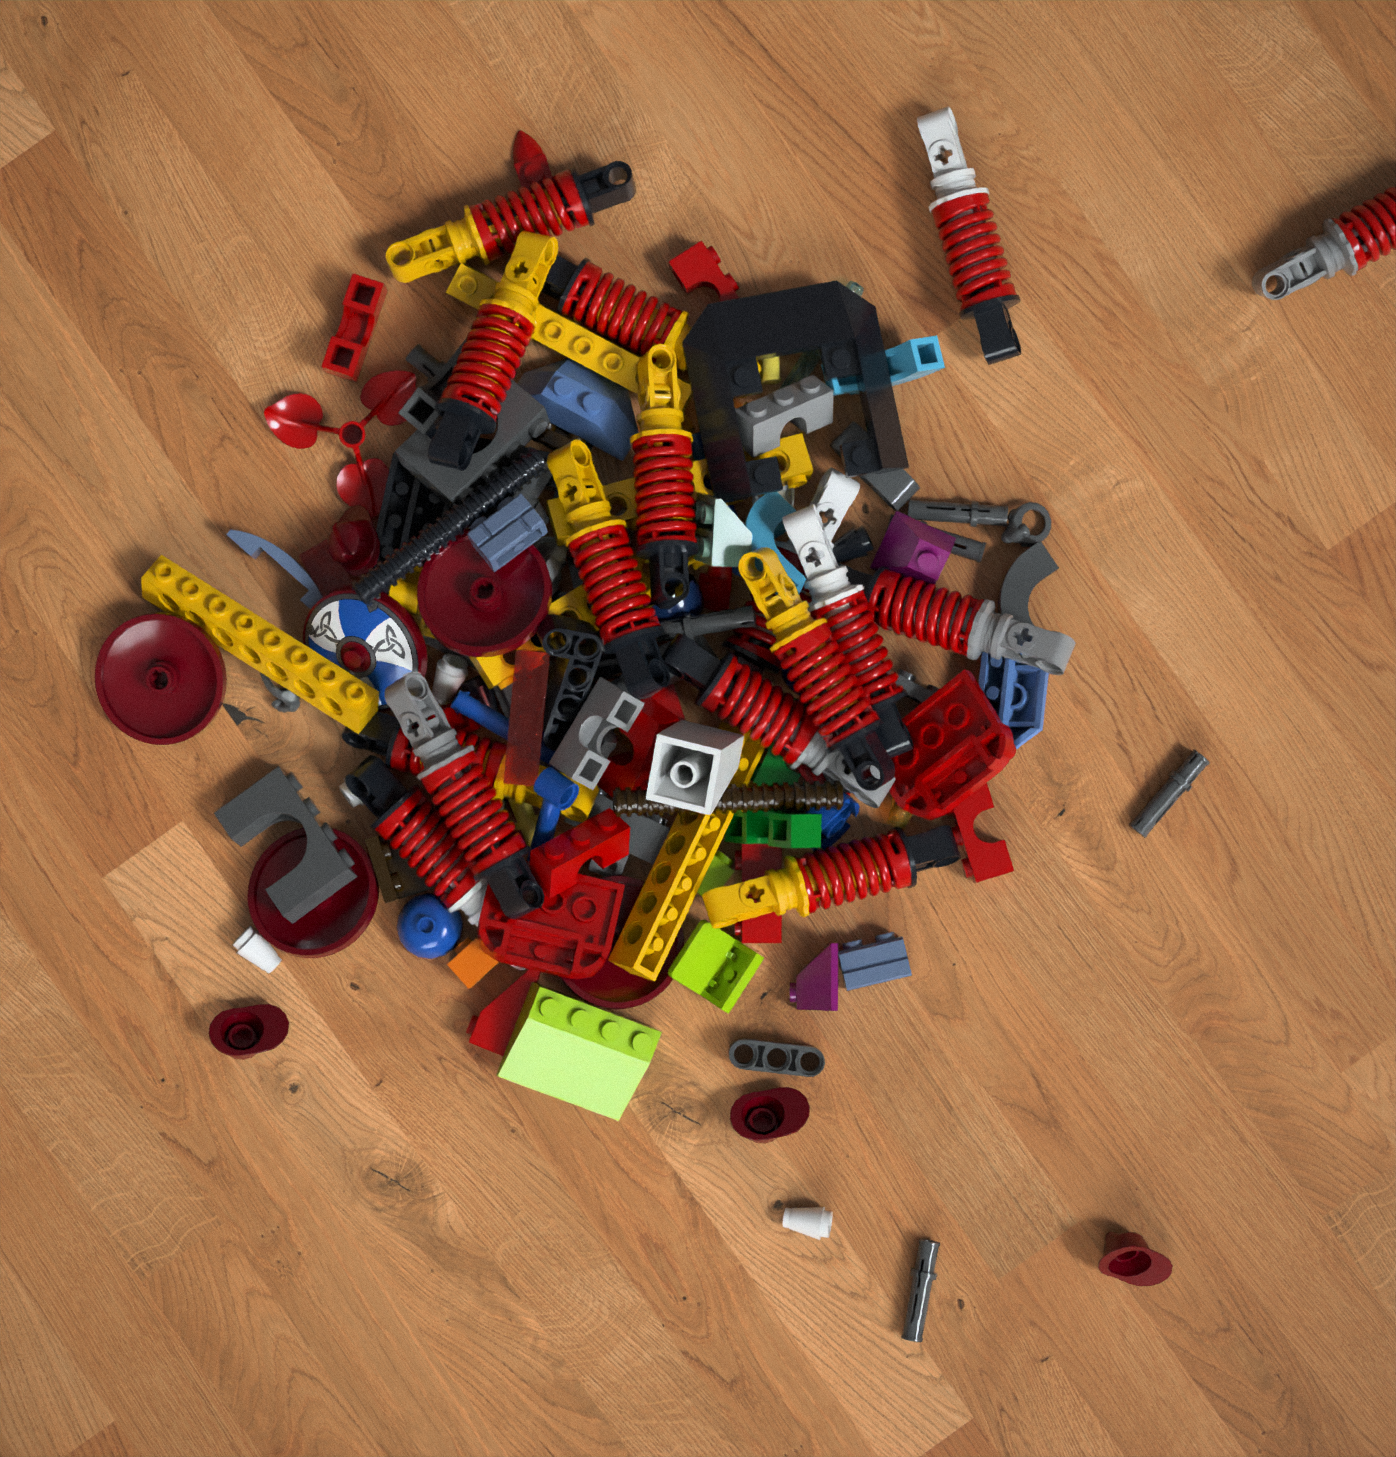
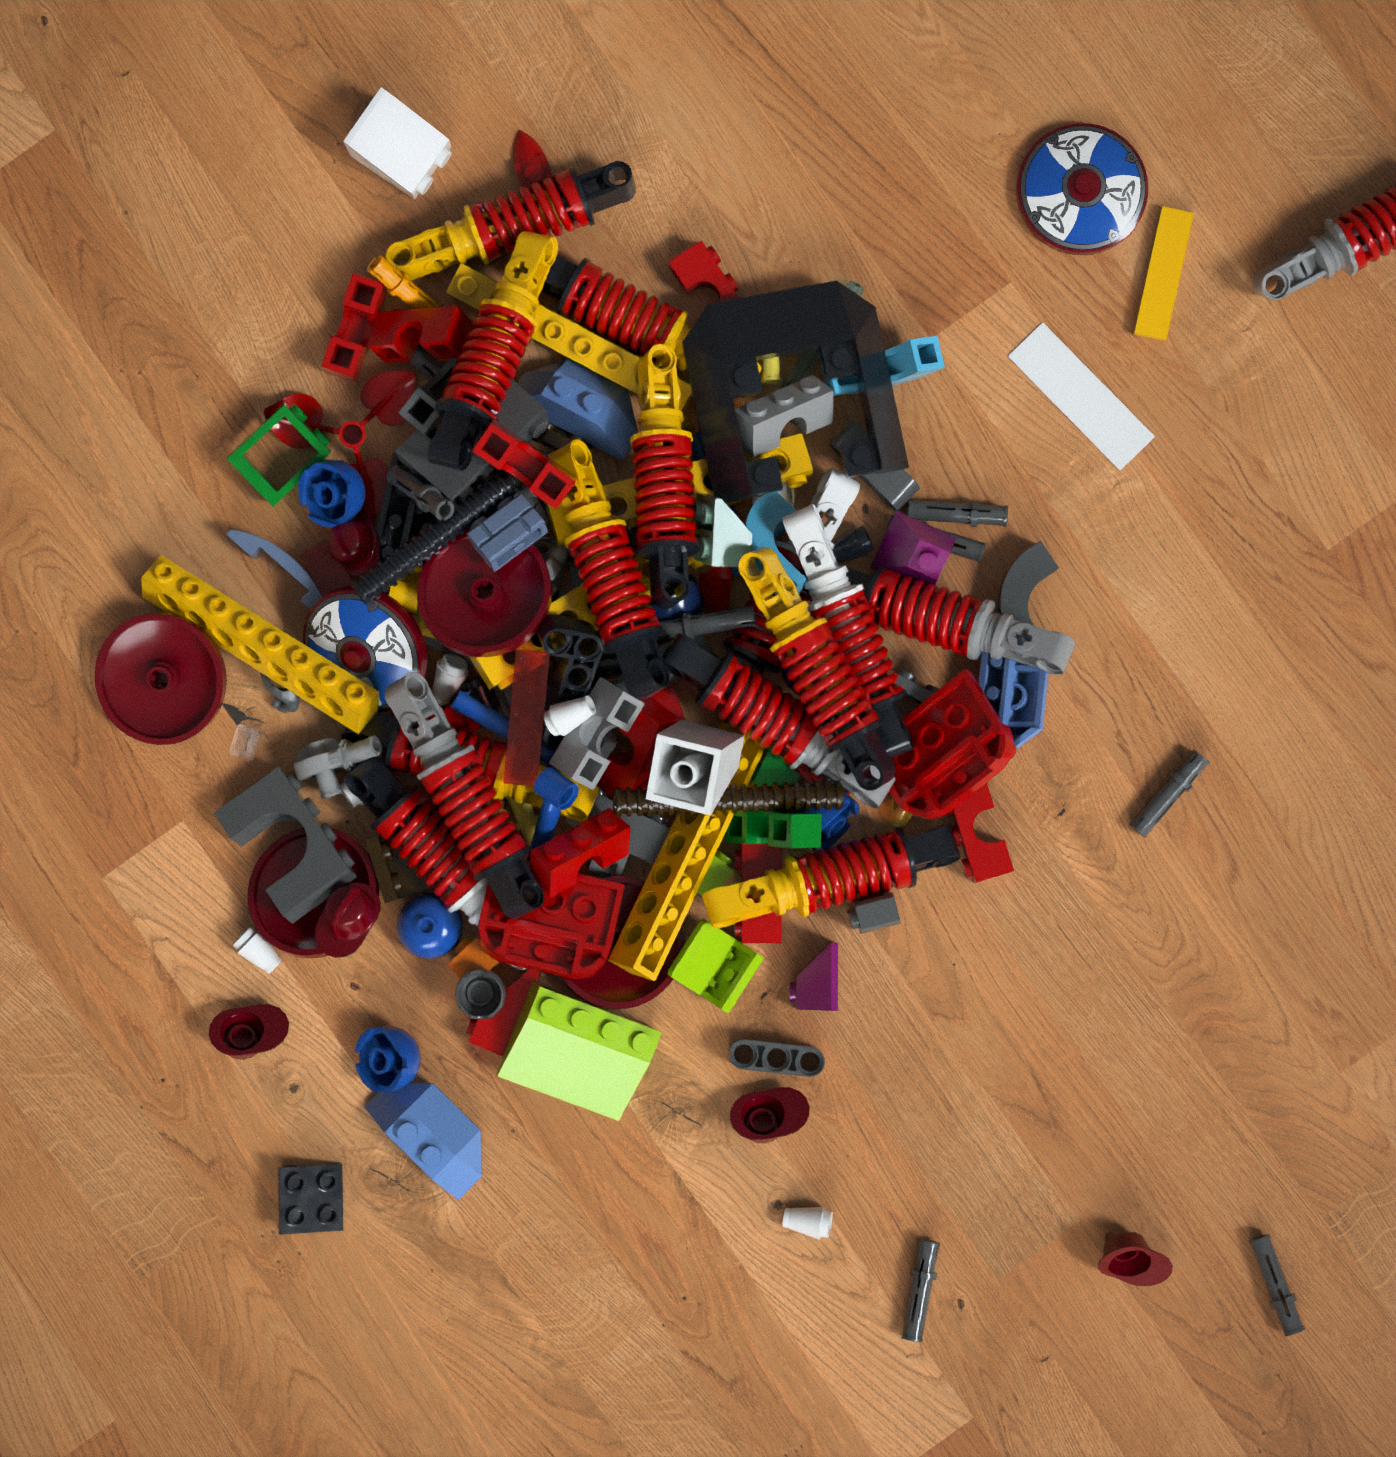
(245, 742): none -> clear slope
(255, 476): none -> green window
(310, 1198): none -> black hinge
(328, 755): none -> light grey pin
(331, 492): none -> blue cylinder
(347, 919): none -> dark red piece
(387, 1058): none -> blue cylinder
(398, 144): none -> white slope
(399, 284): none -> light orange pin
(426, 497): none -> dark grey pin
(431, 1134): none -> medium blue wedge
(436, 329): none -> red arch
(480, 994): none -> dark grey hair
(525, 462): none -> red arch
(568, 715): none -> white cone
(873, 962): sand blue brick -> none
(874, 913): none -> dark grey brick
(968, 239): piece -> none
(1019, 532): dark grey piece -> none
(1081, 396): none -> white sticker
(1082, 189): none -> dish
(1163, 273): none -> yellow tile
(1291, 1323): none -> dark grey pin

